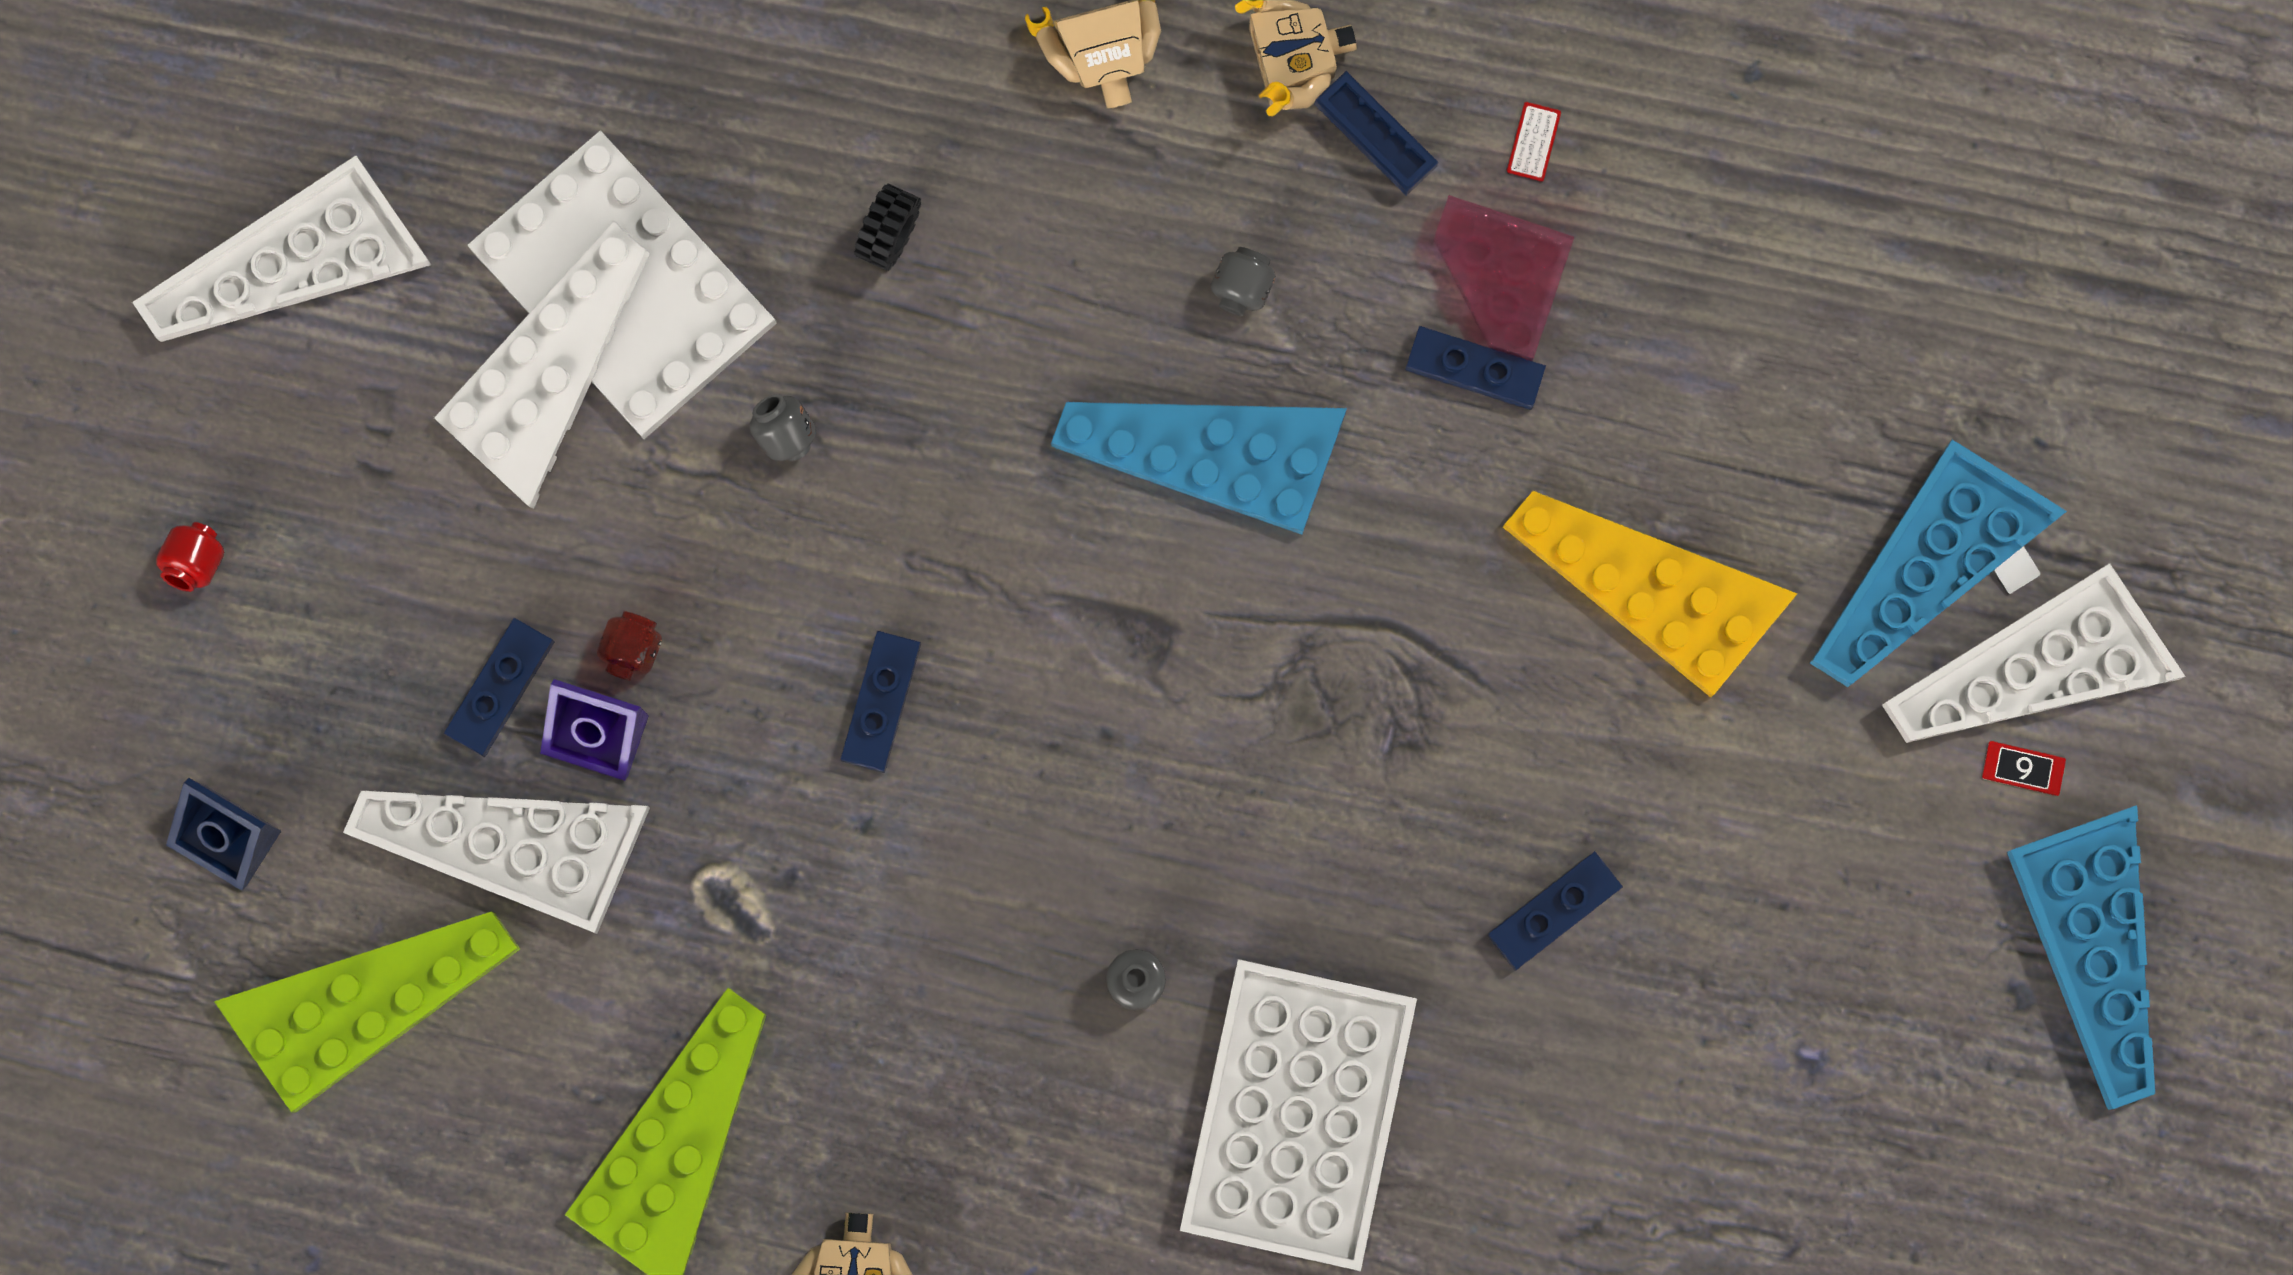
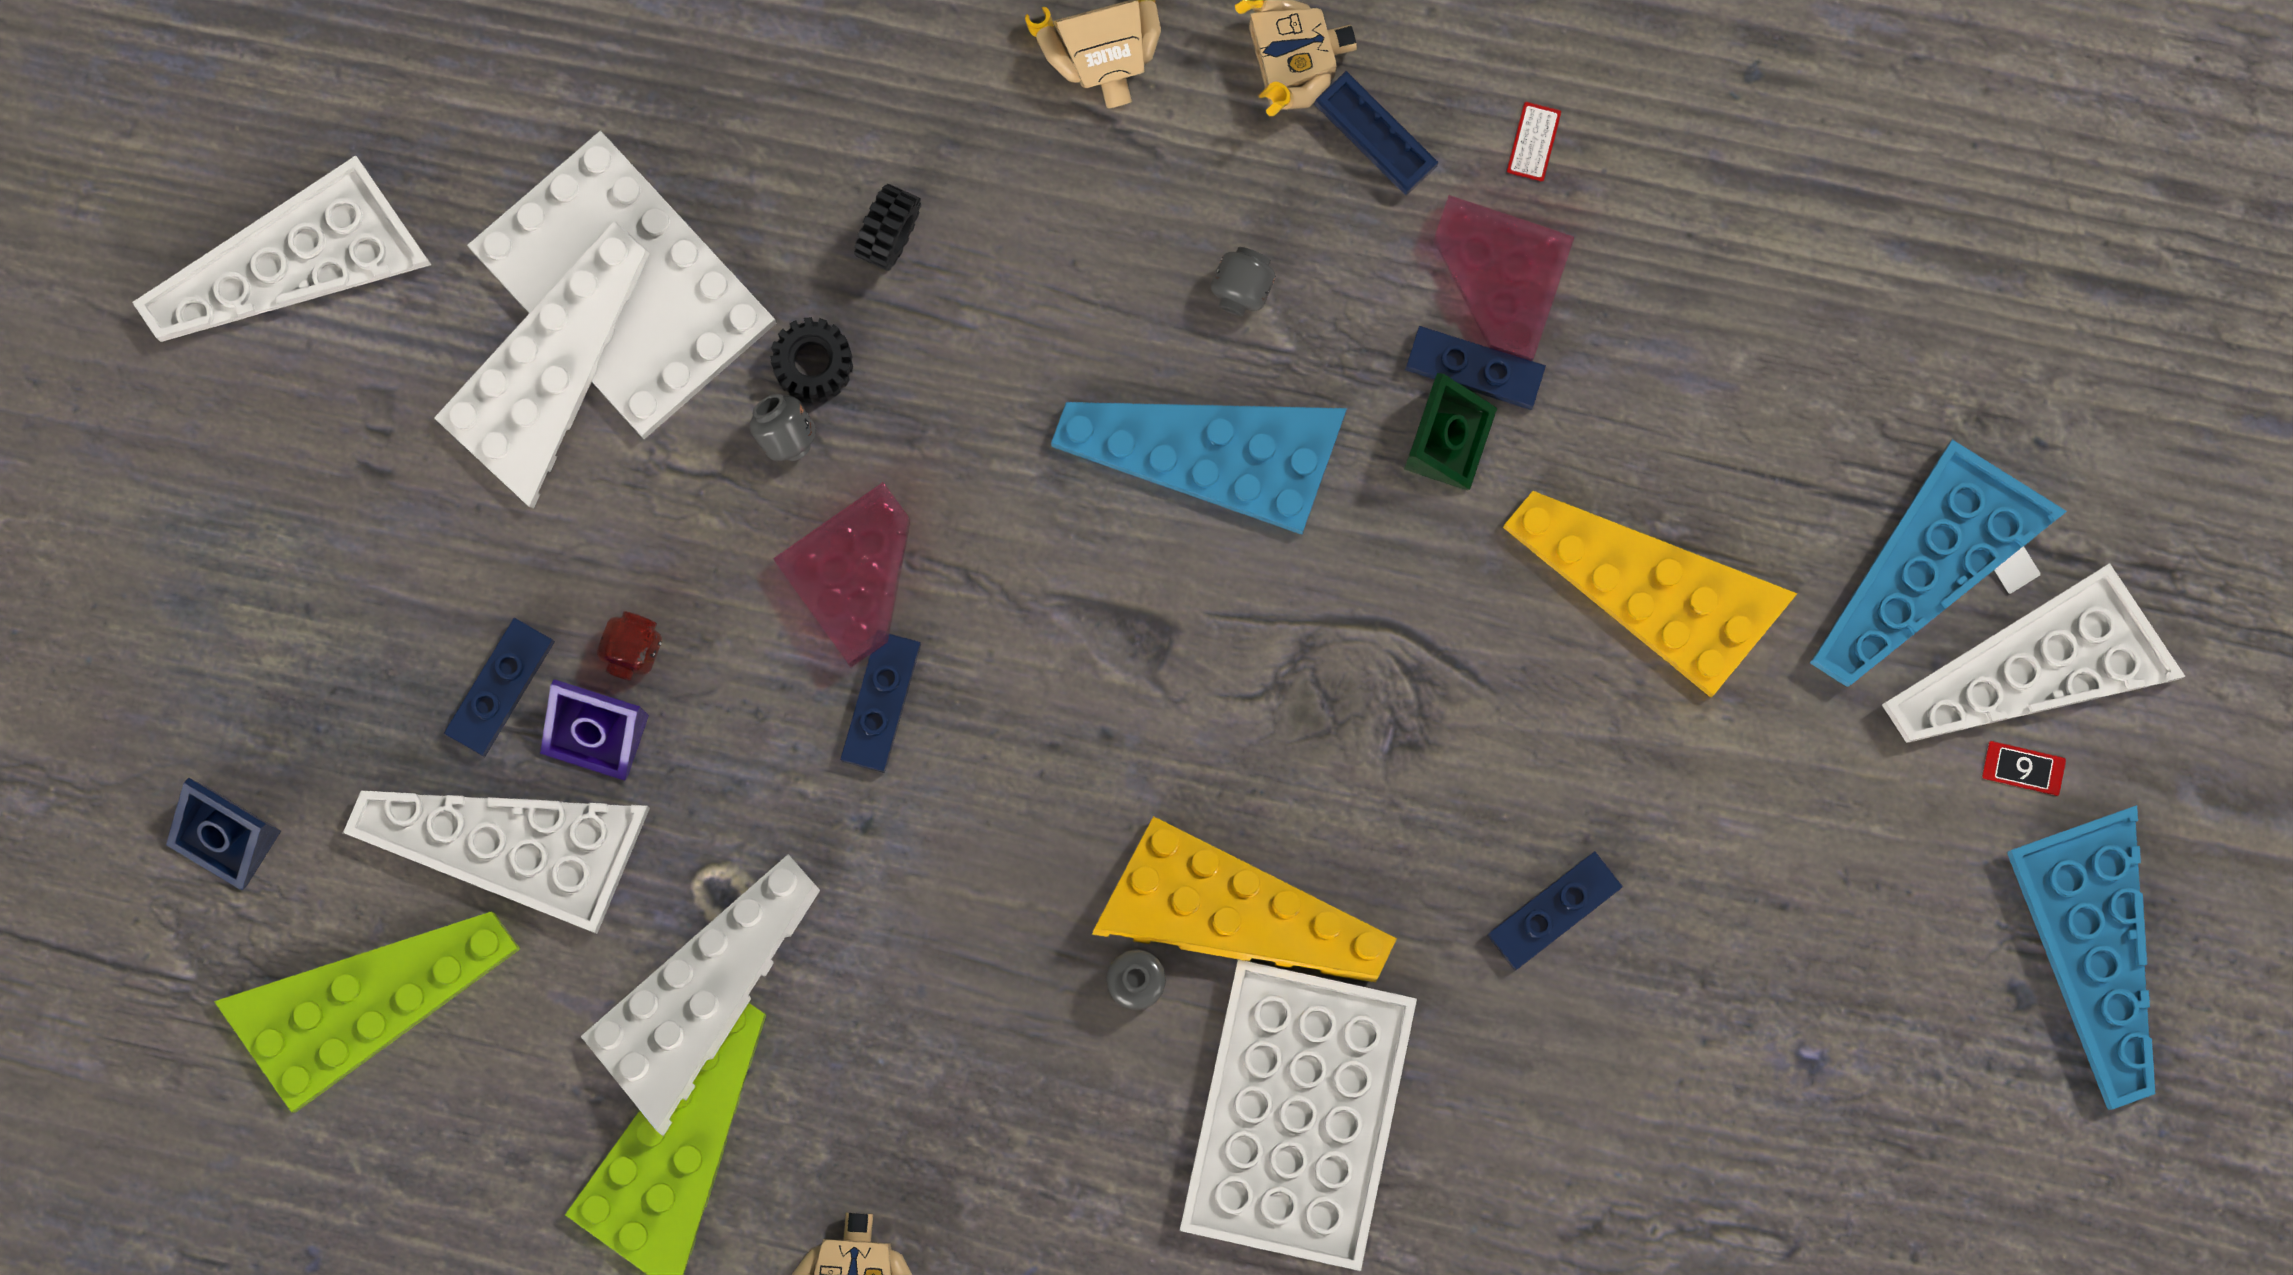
(190, 556): red head -> none
(689, 1005): none -> white wing
(806, 334): none -> black tyre
(852, 572): none -> clear pink plate
(1221, 906): none -> yellow wing
(1451, 434): none -> dark green slope

